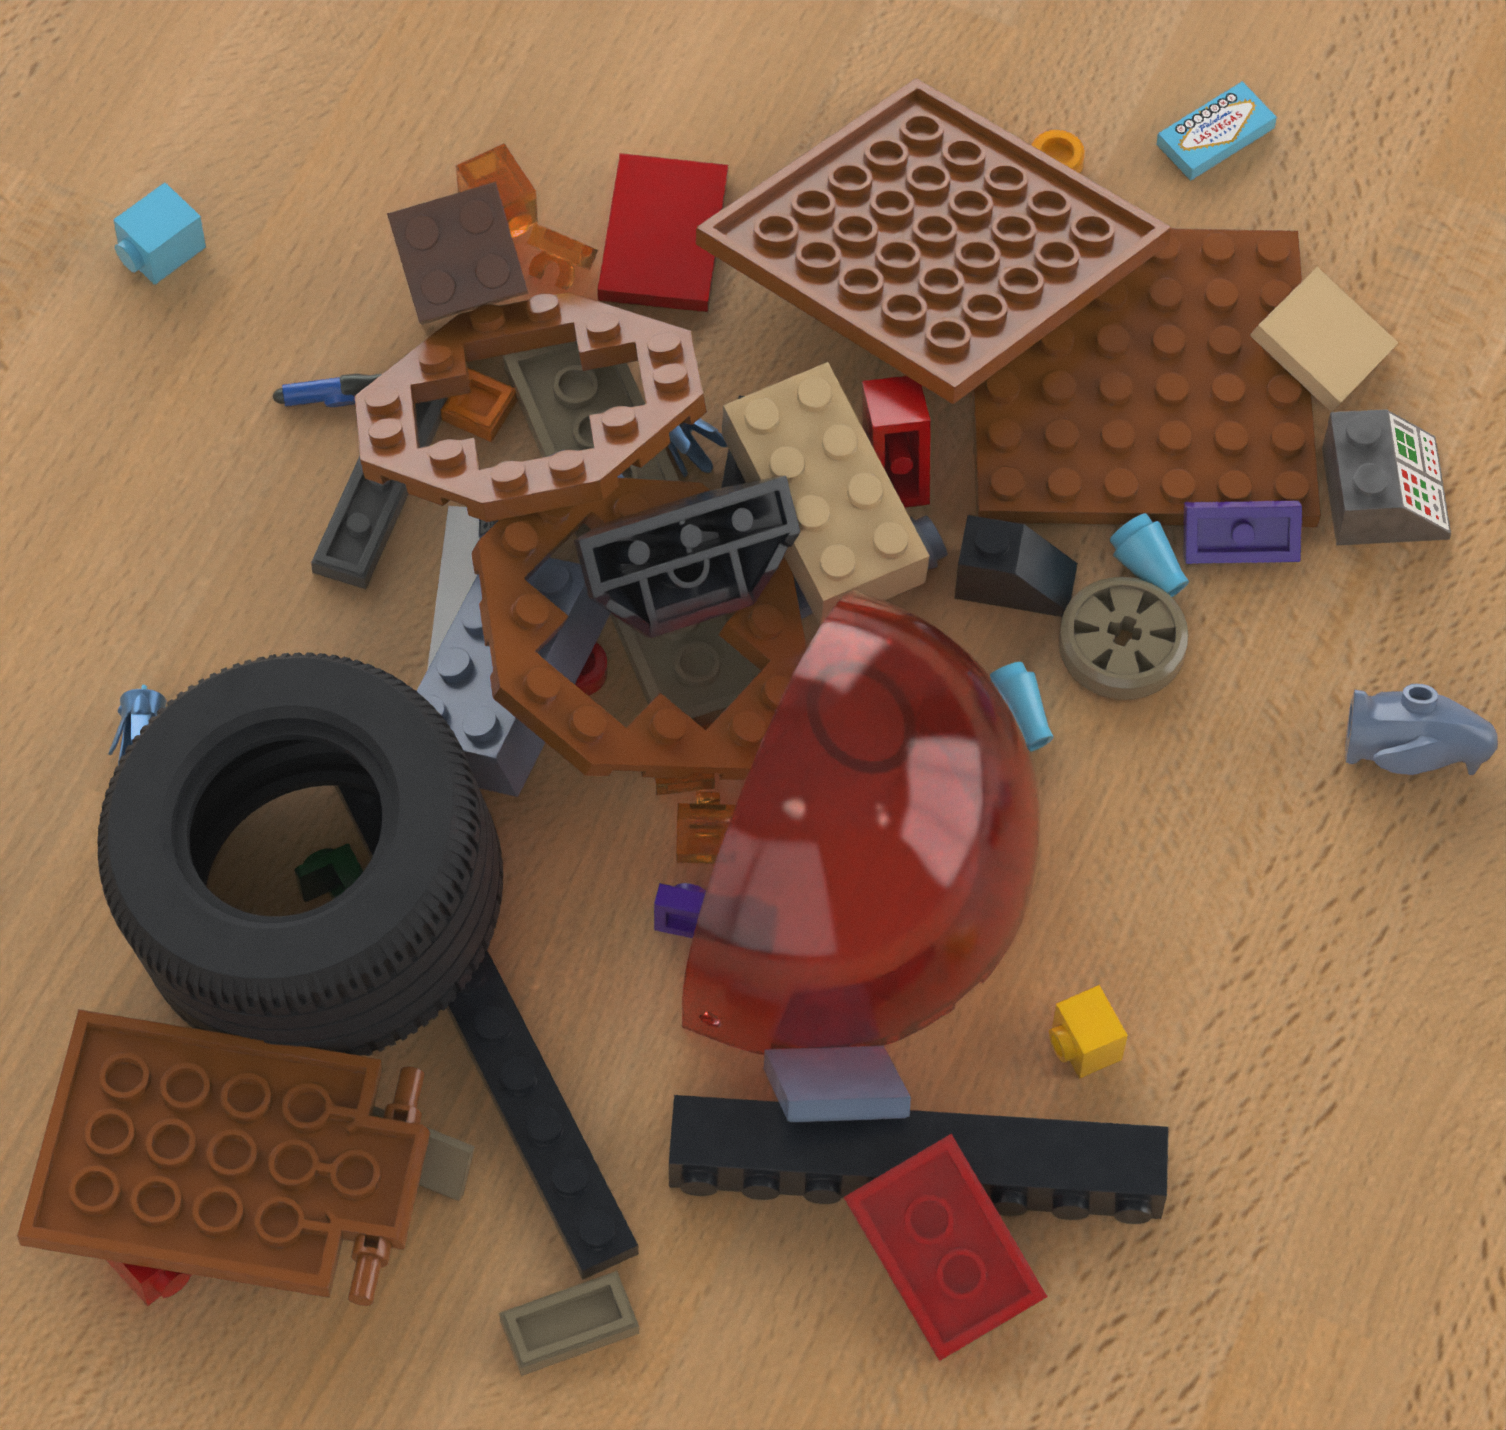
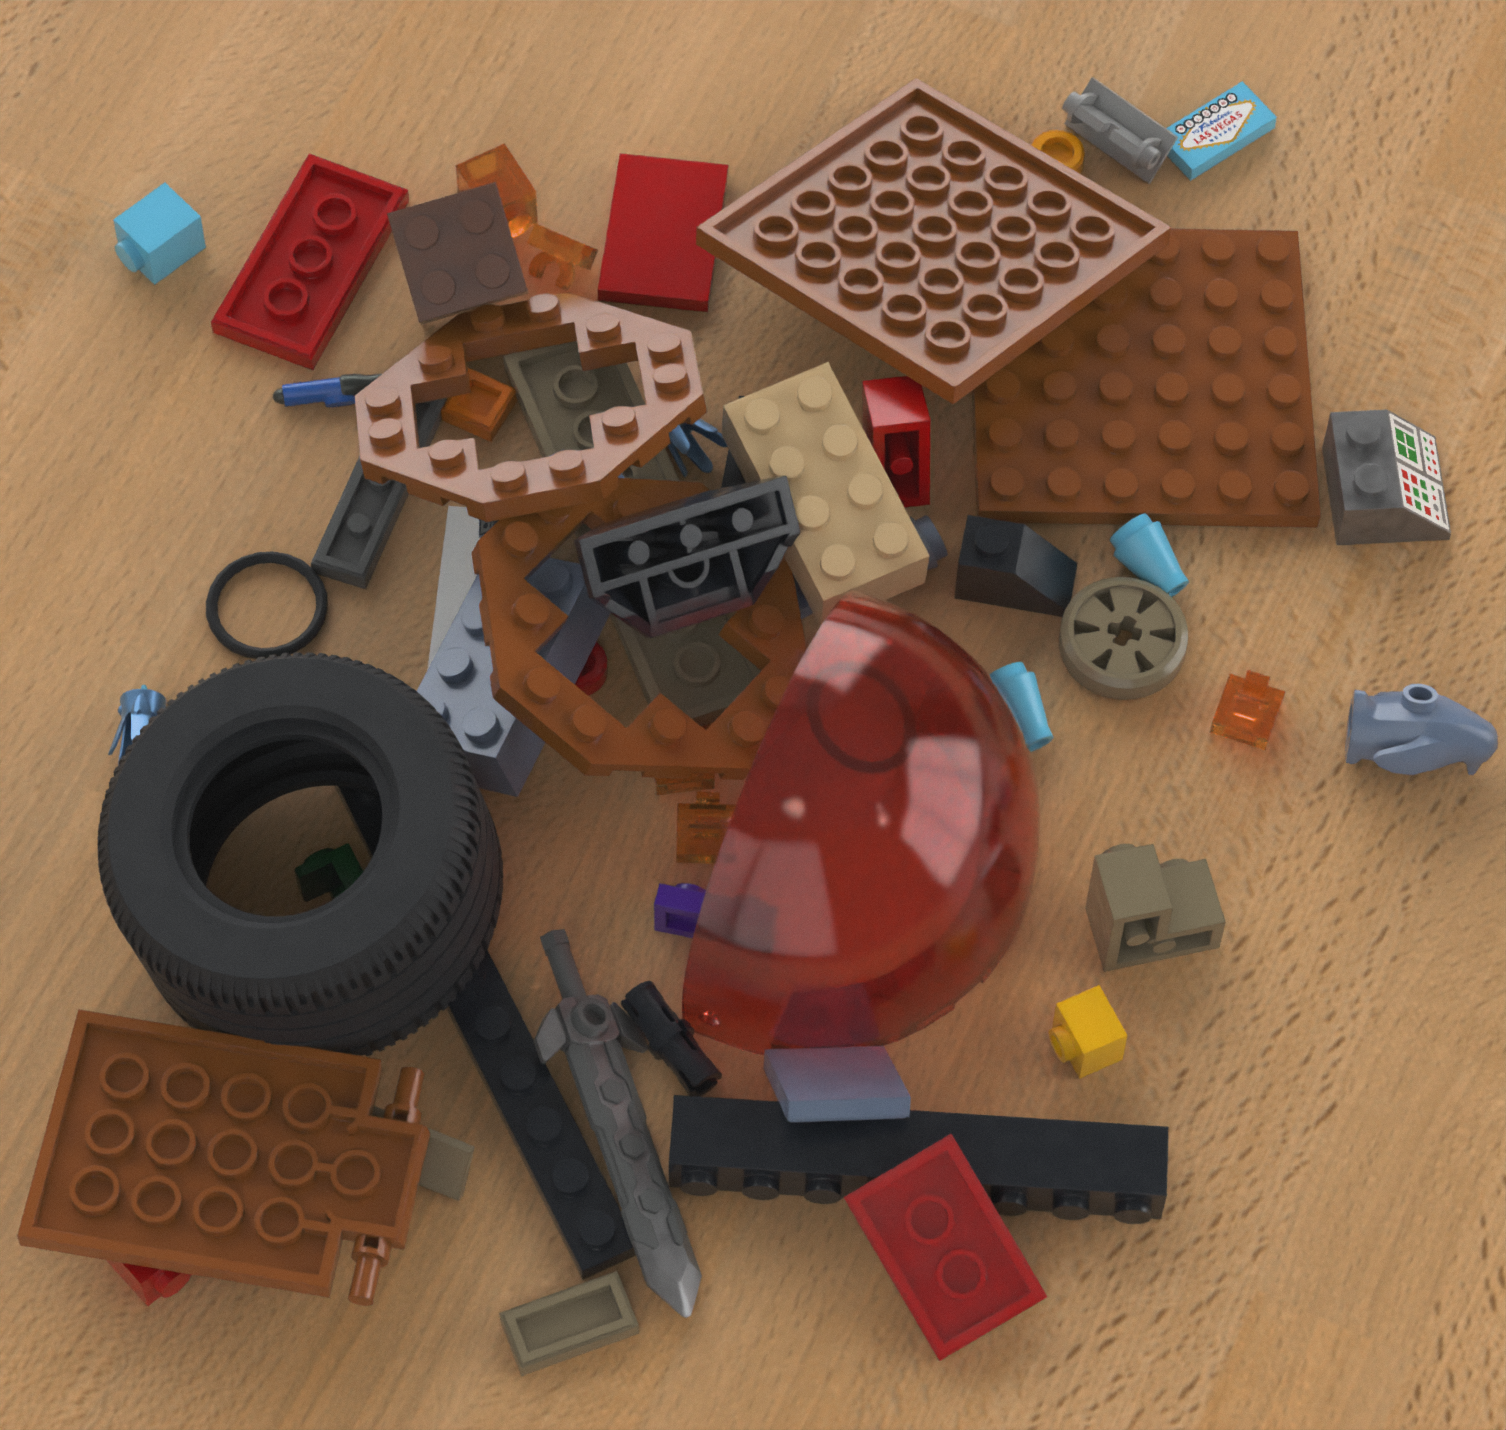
(263, 558): none -> black tyre
(309, 262): none -> red tile
(593, 1043): none -> sword
(671, 1039): none -> black pin
(1119, 129): none -> light grey hinge
(1151, 908): none -> dark tan brick
(1242, 532): dark purple plate -> none
(1248, 710): none -> clear orange tile
(1324, 339): tan tile -> none

